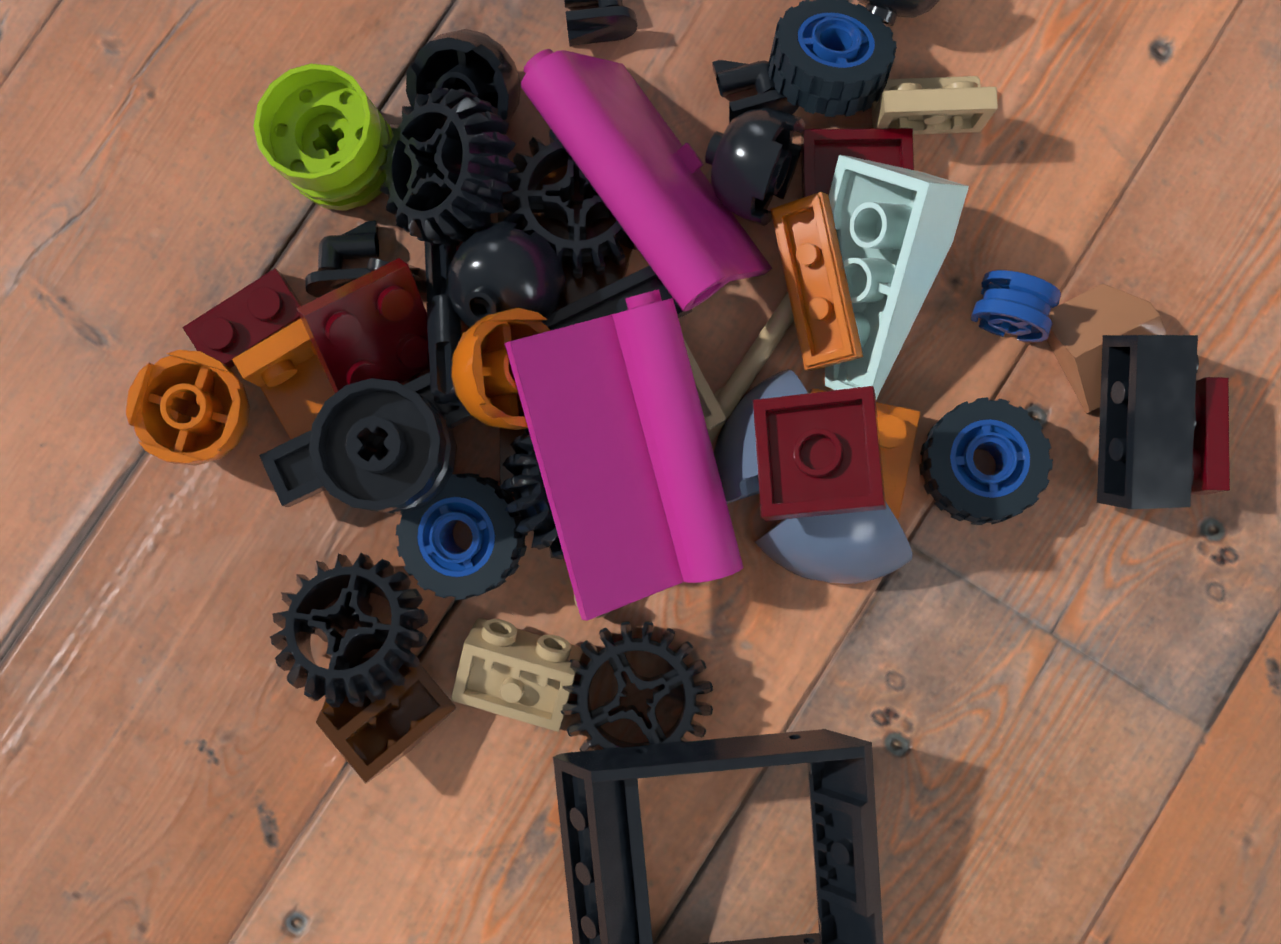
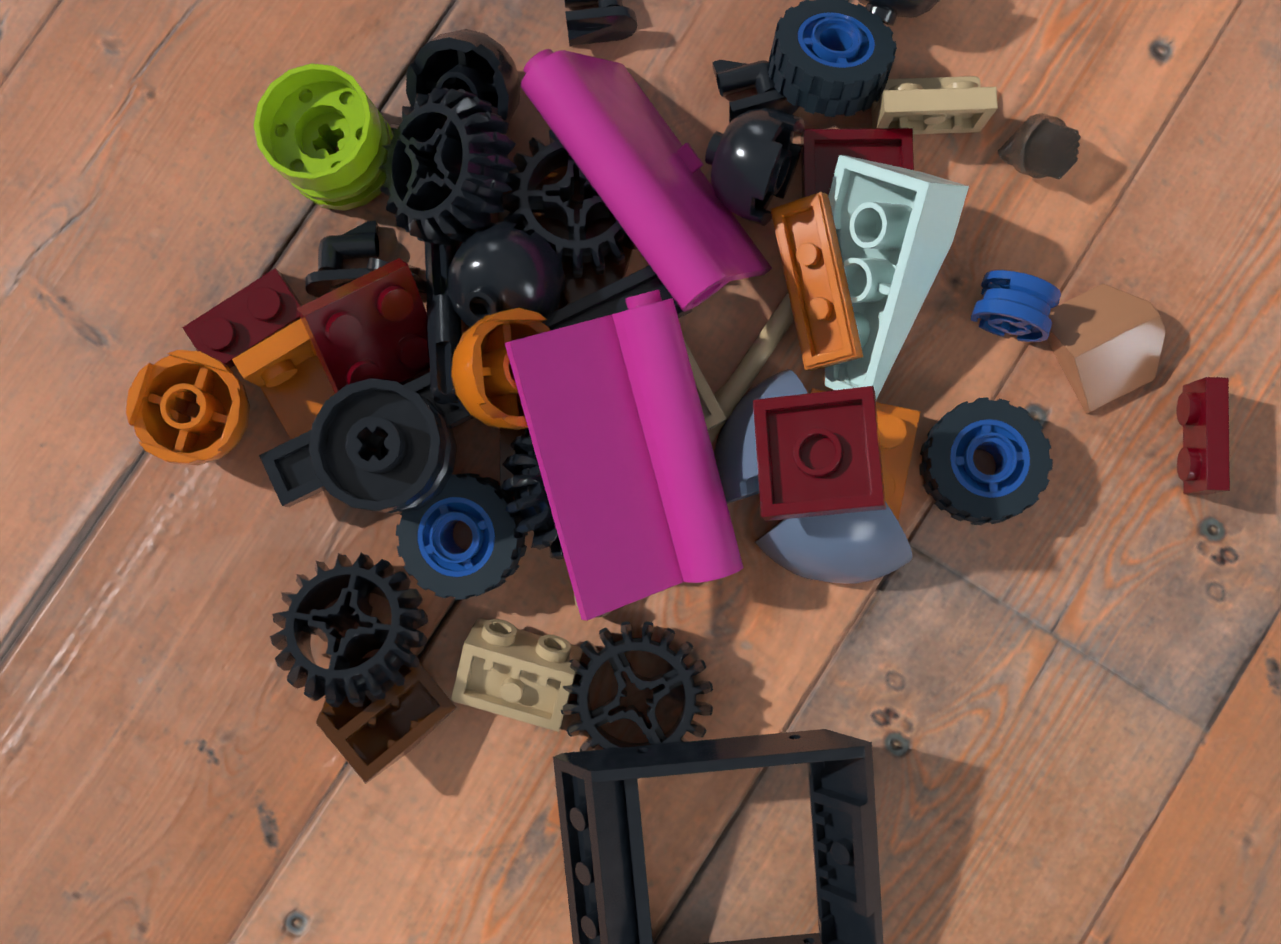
(1042, 147): none -> clear smoke piece
(1147, 421): black brick -> none

